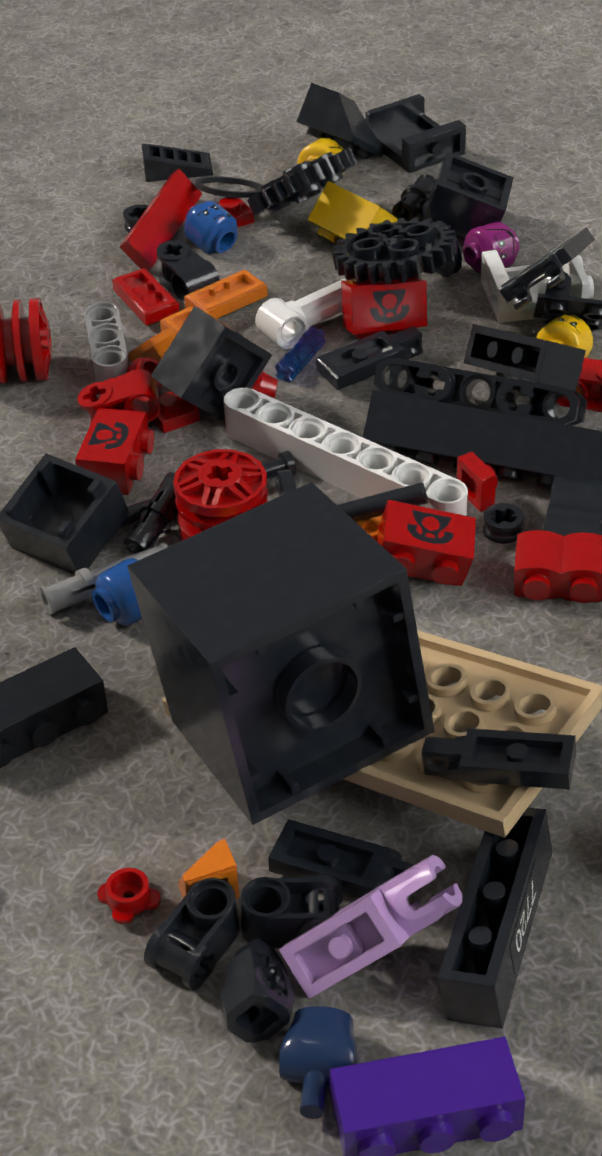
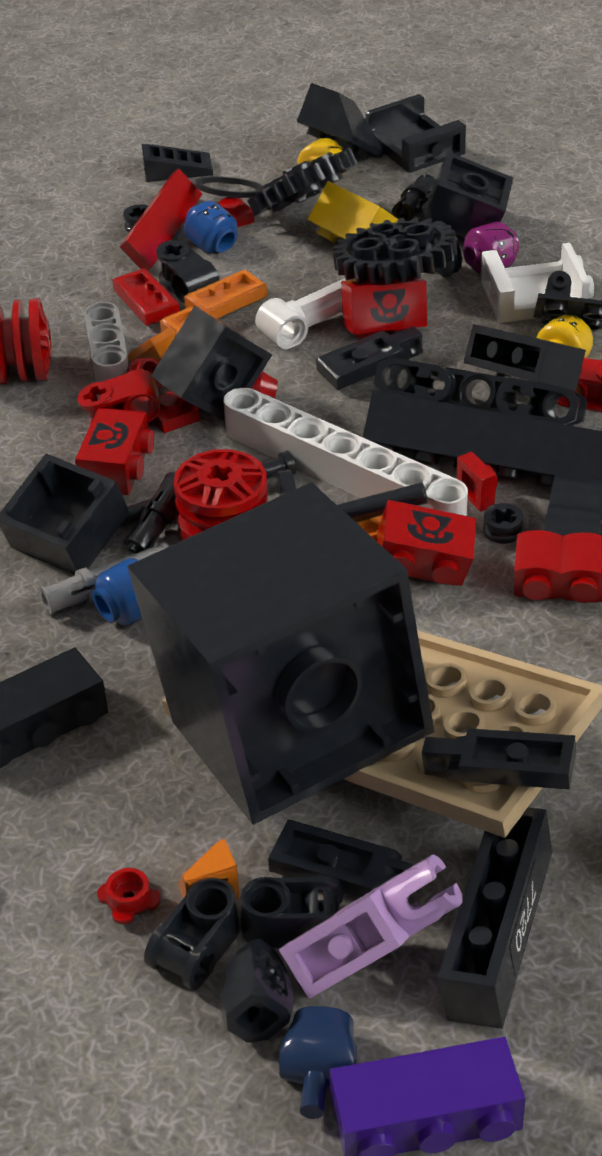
(300, 354): clear blue axle -> none
(547, 266): black tile -> none

